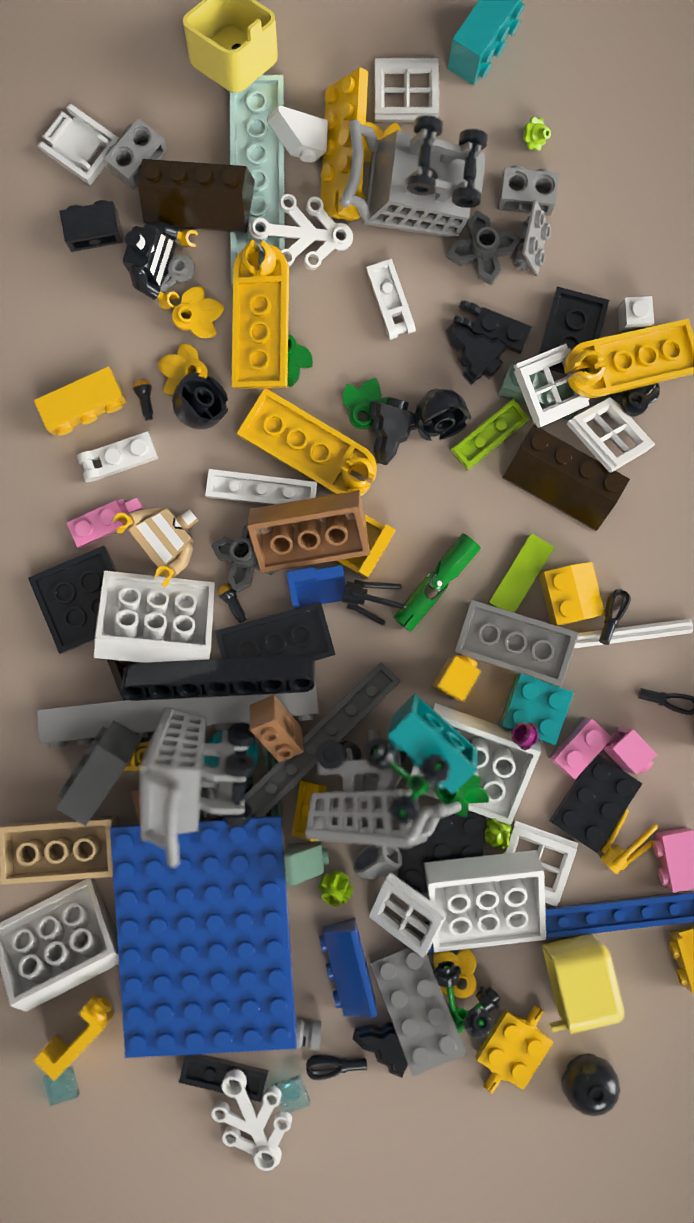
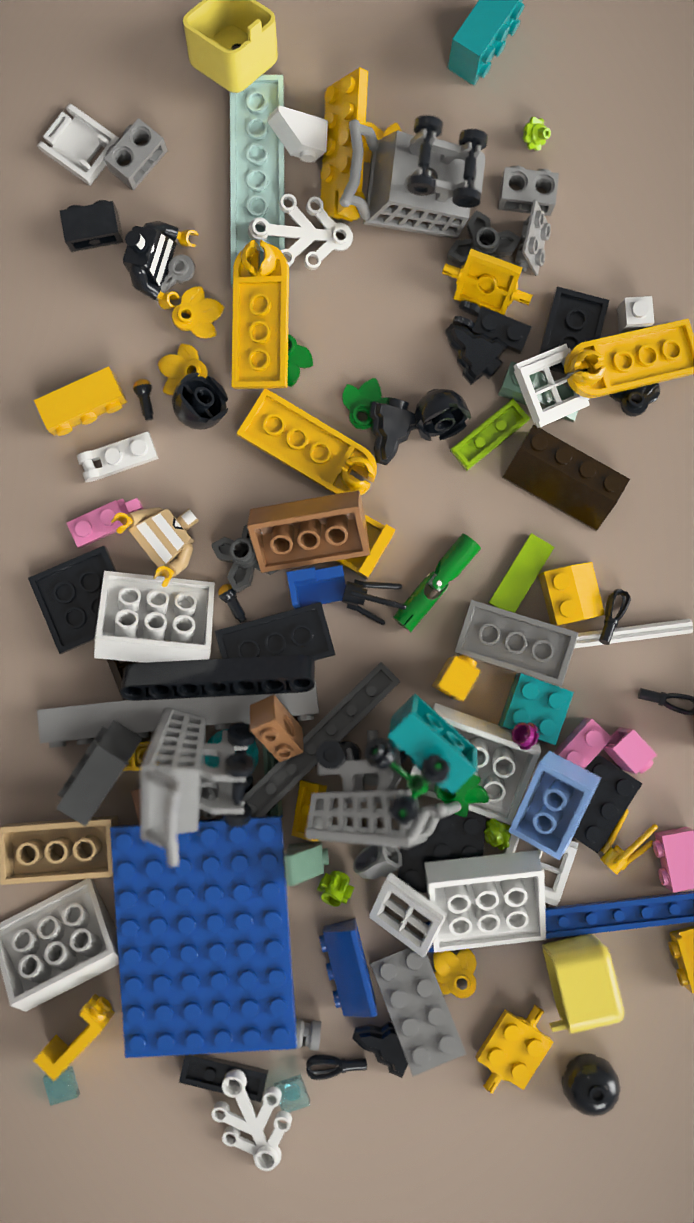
(196, 194): dark brown slope -> none
(257, 488): white plate -> none
(390, 298): white plate -> none
(406, 66): white piece -> none
(474, 1021): black plant -> none
(487, 282): none -> yellow plate
(554, 804): none -> light blue brick
(596, 445): white piece -> none

